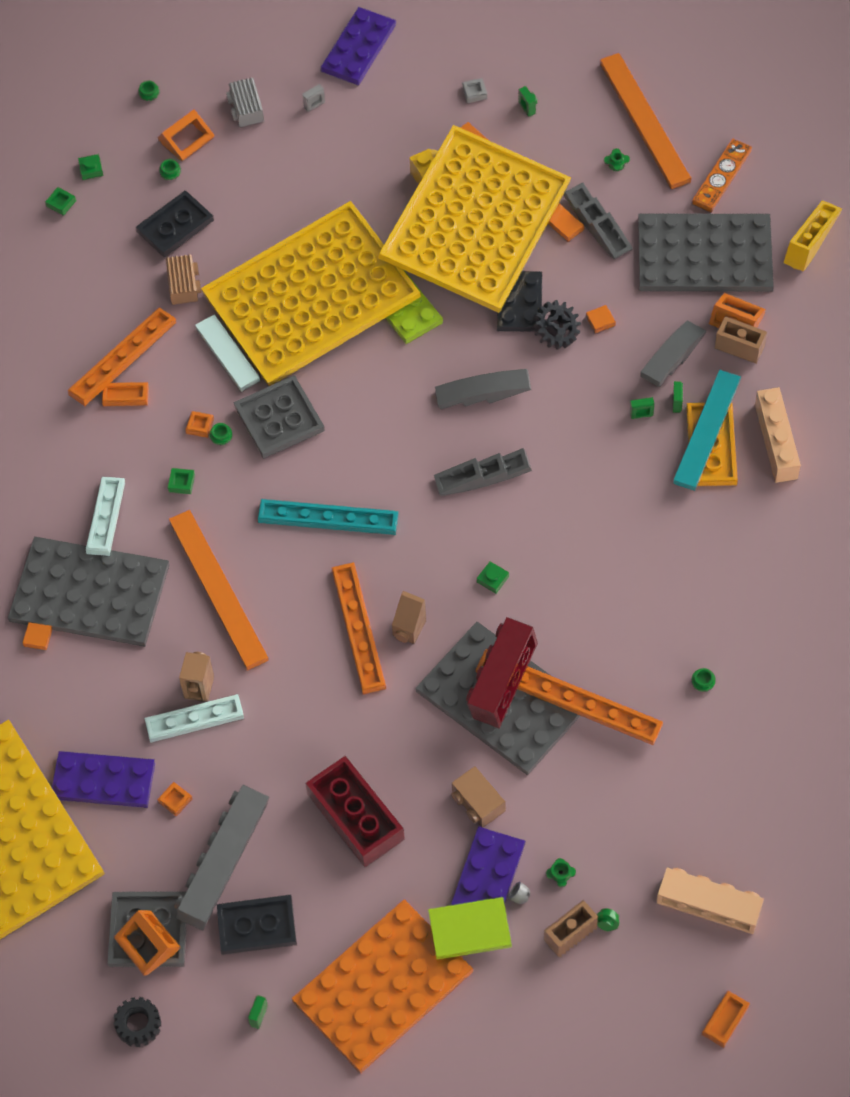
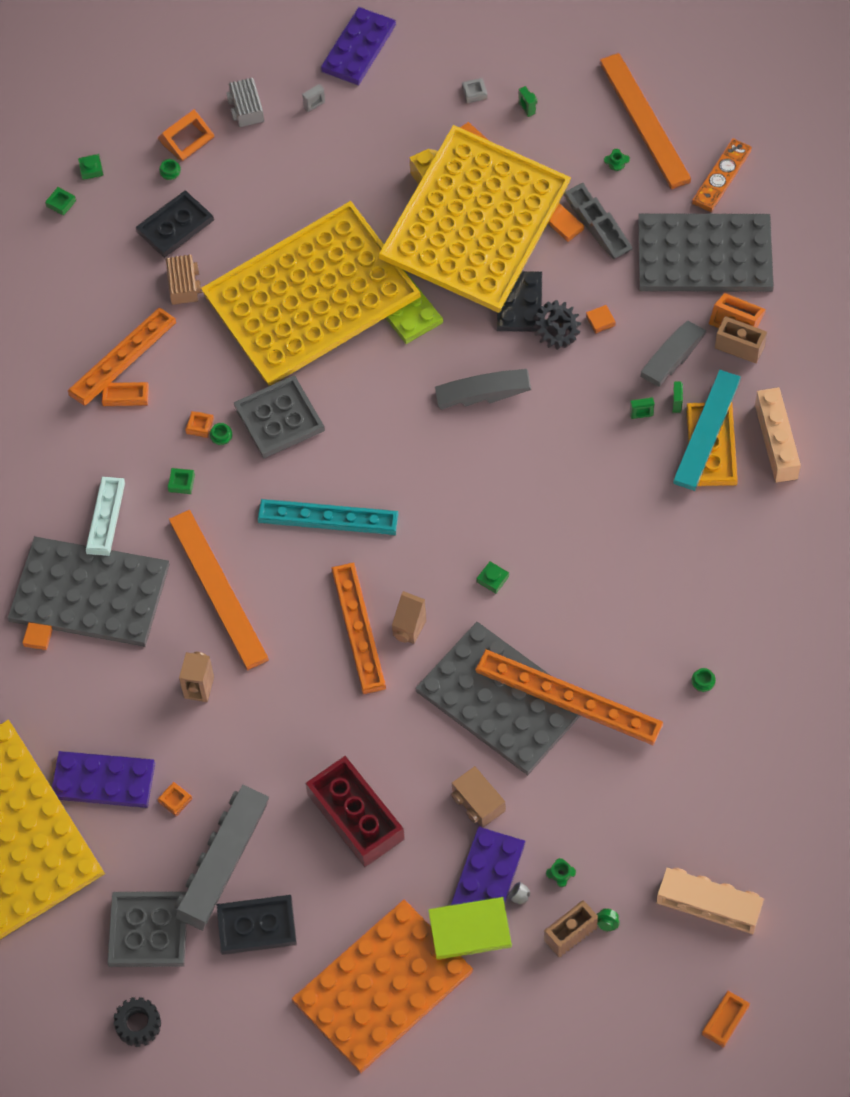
(148, 90): green plate -> none
(157, 935): orange tile -> none
(194, 718): light aqua tile -> none
(227, 353): light aqua tile -> none
(257, 1011): green tile -> none
(483, 473): dark grey slope -> none
(502, 672): dark red brick -> none
(811, 236): yellow slope -> none

